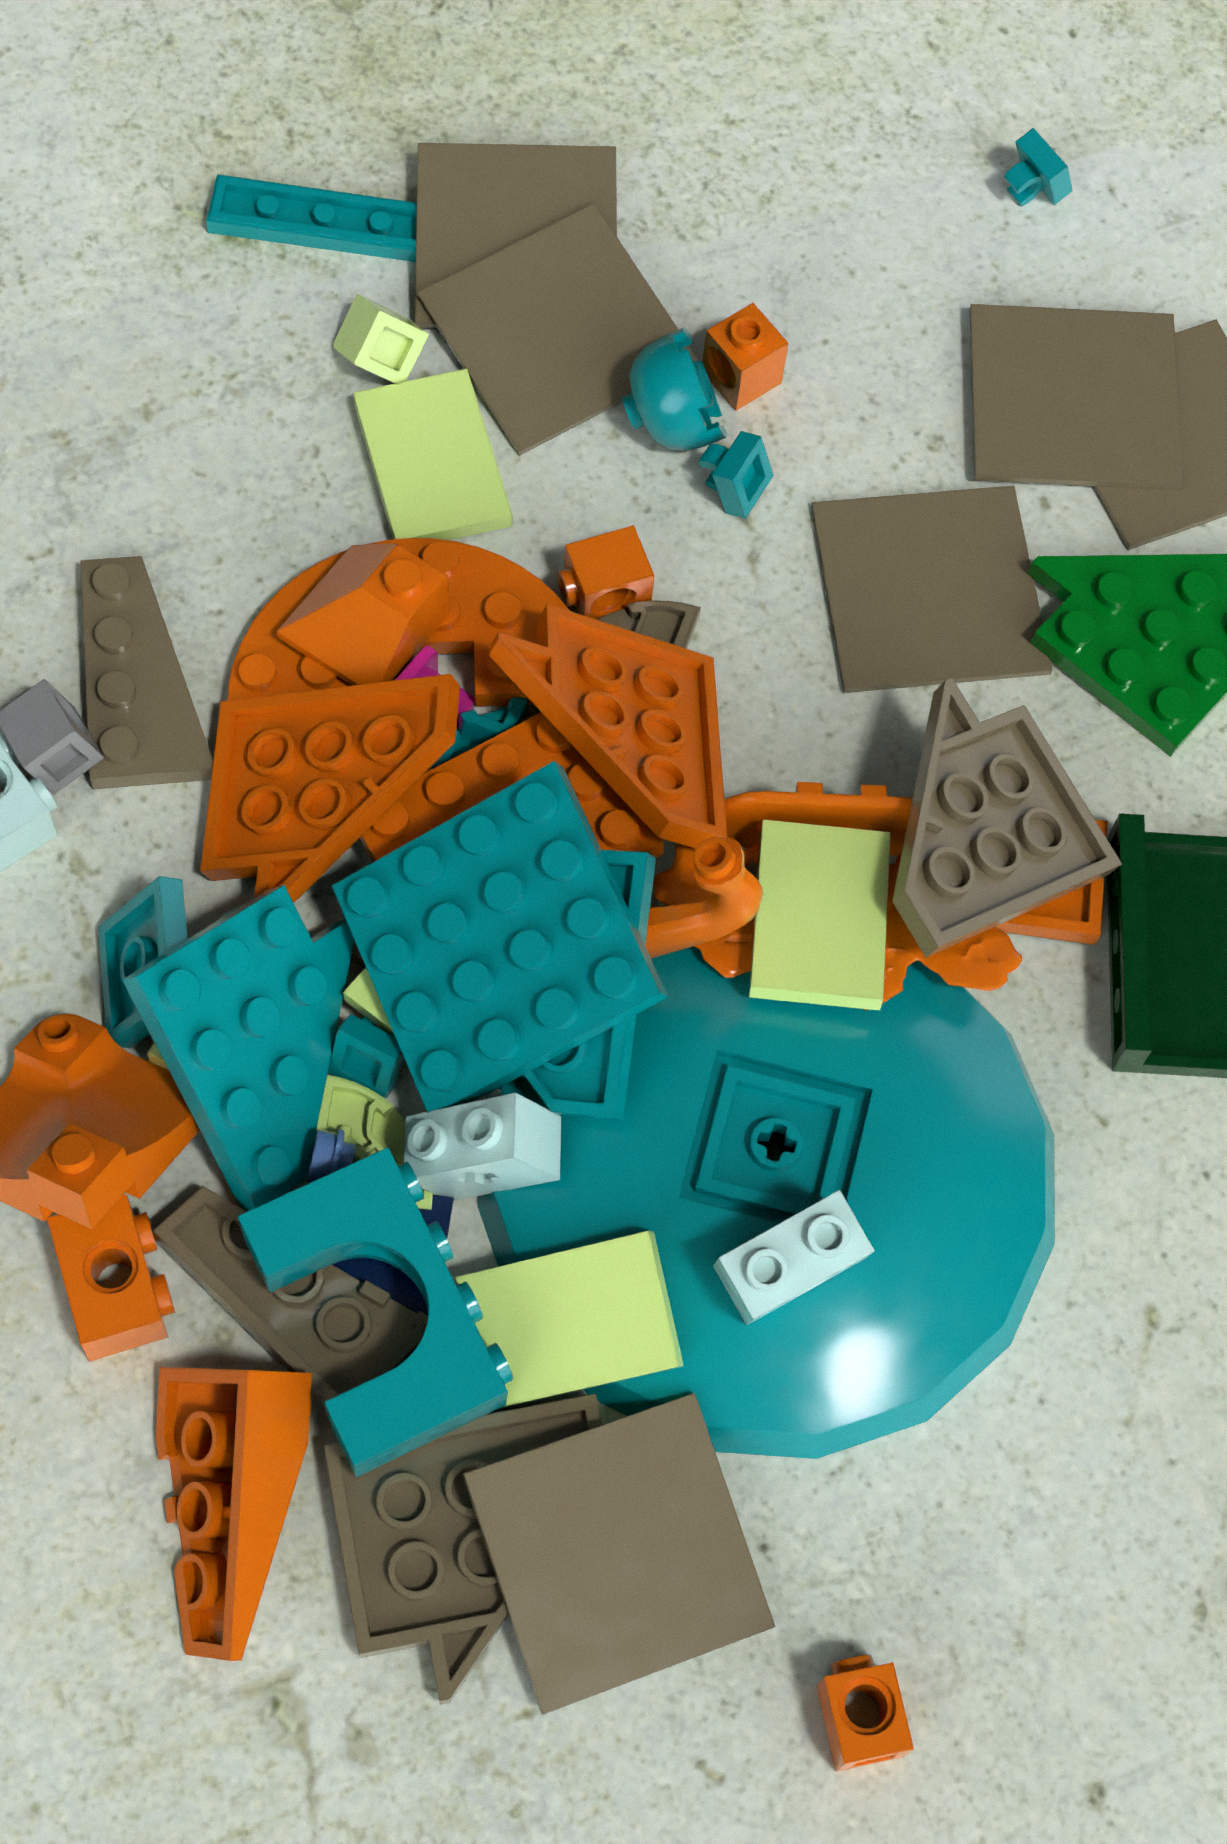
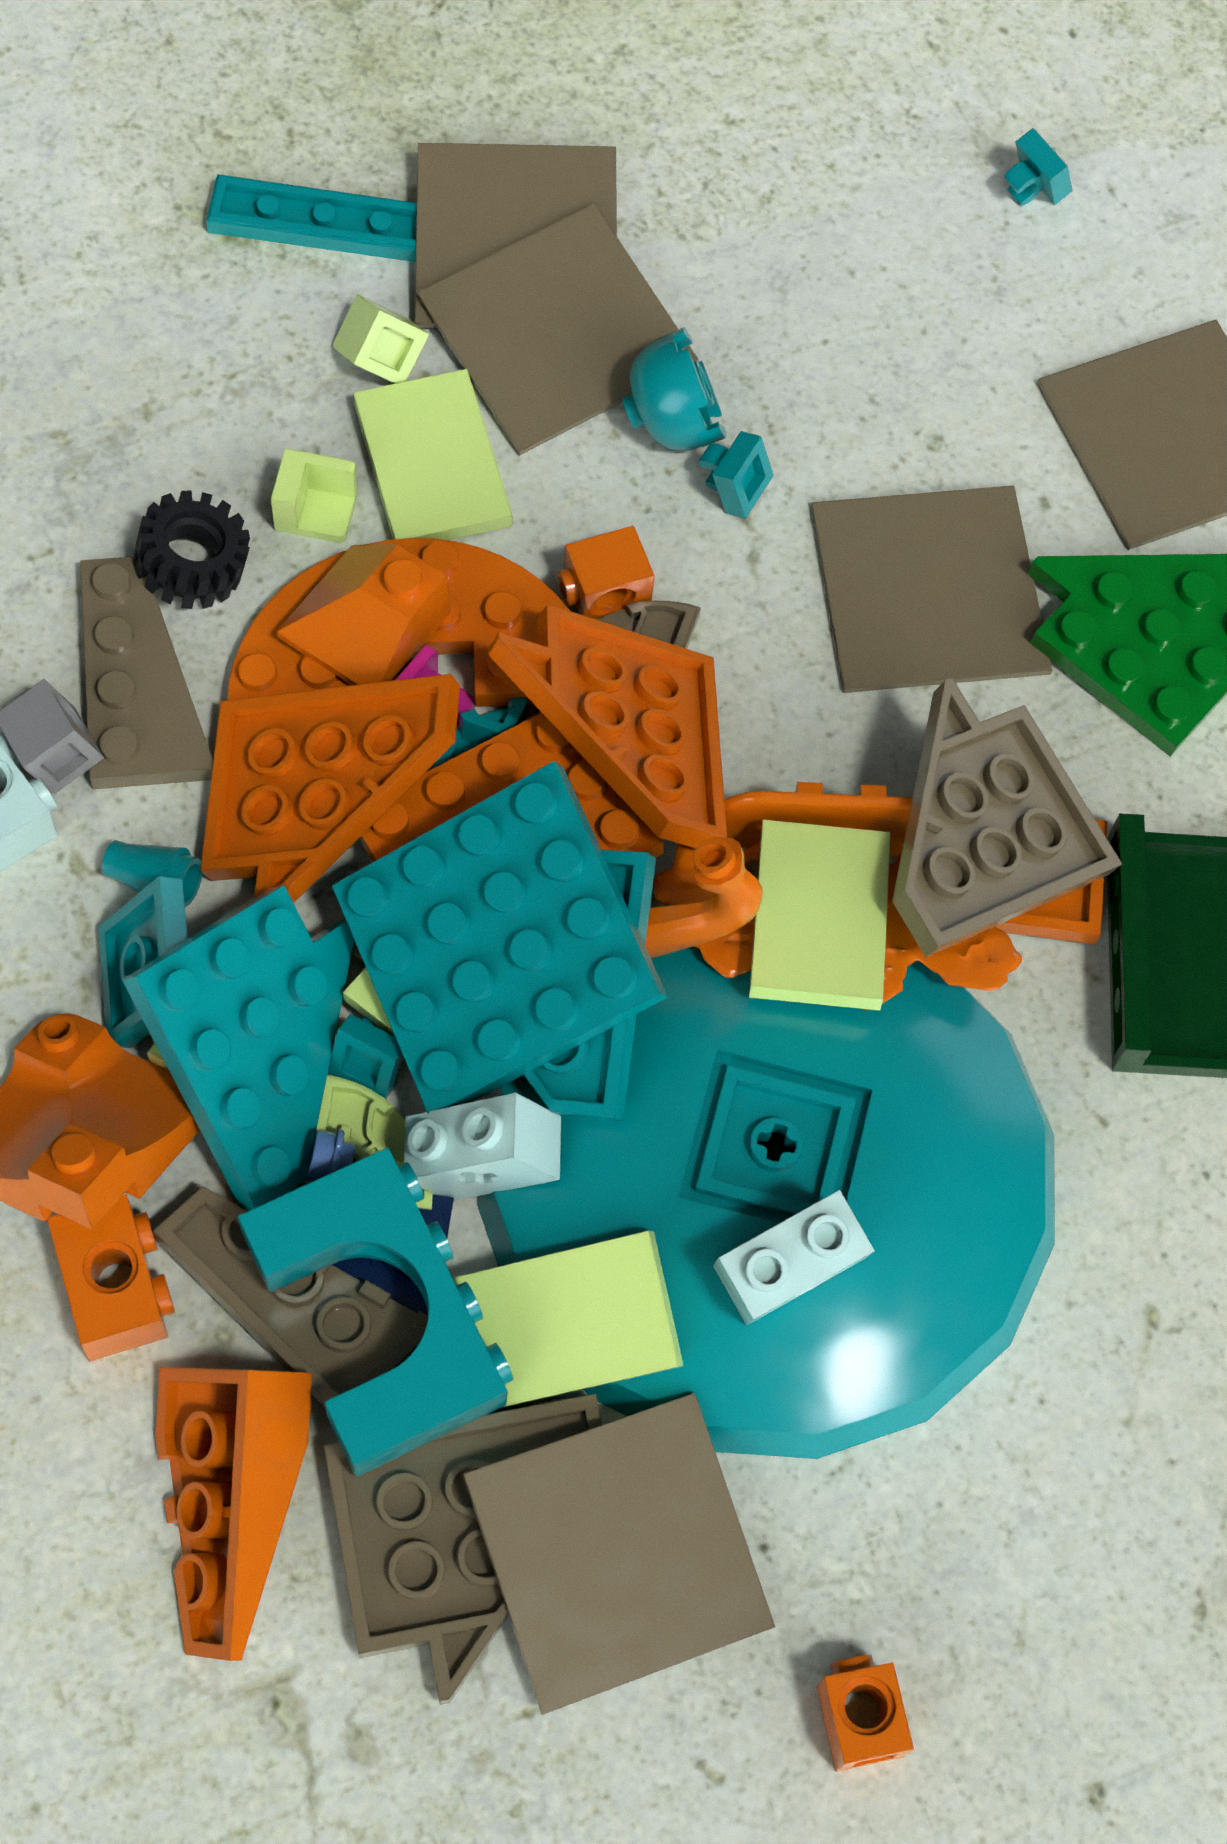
(141, 864): none -> teal cone
(197, 522): none -> black tyre
(314, 495): none -> yellowish green panel
(744, 356): orange brick -> none
(1075, 397): dark tan piece -> none

